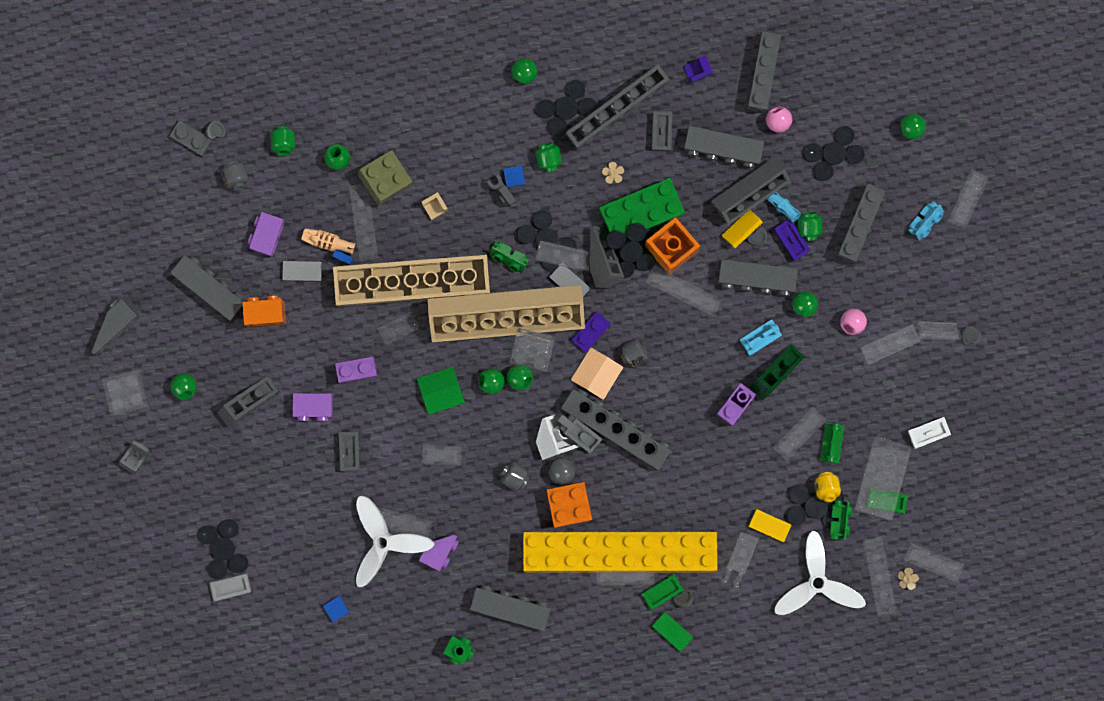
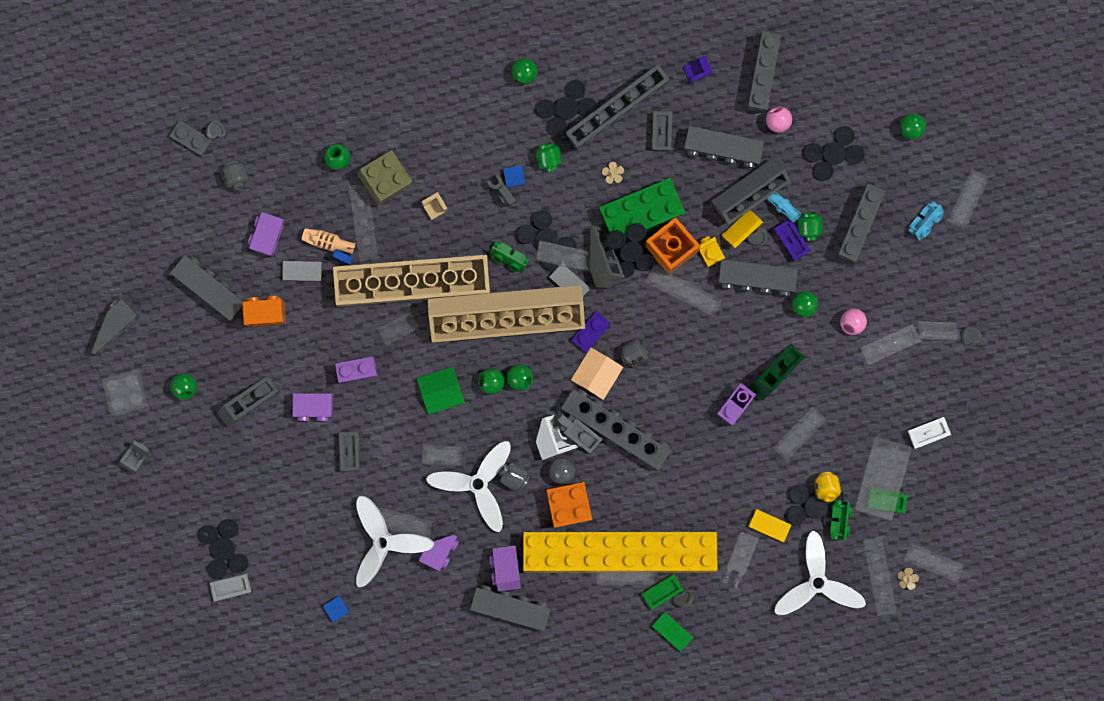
(282, 141): green head -> none
(451, 650): green brick -> none
(460, 482): none -> white piece
(506, 568): none -> medium lavender brick
(532, 349): clear plate -> none
(710, 251): none -> yellow bracket
(761, 337): medium azure hinge -> none
(832, 442): green hinge -> none

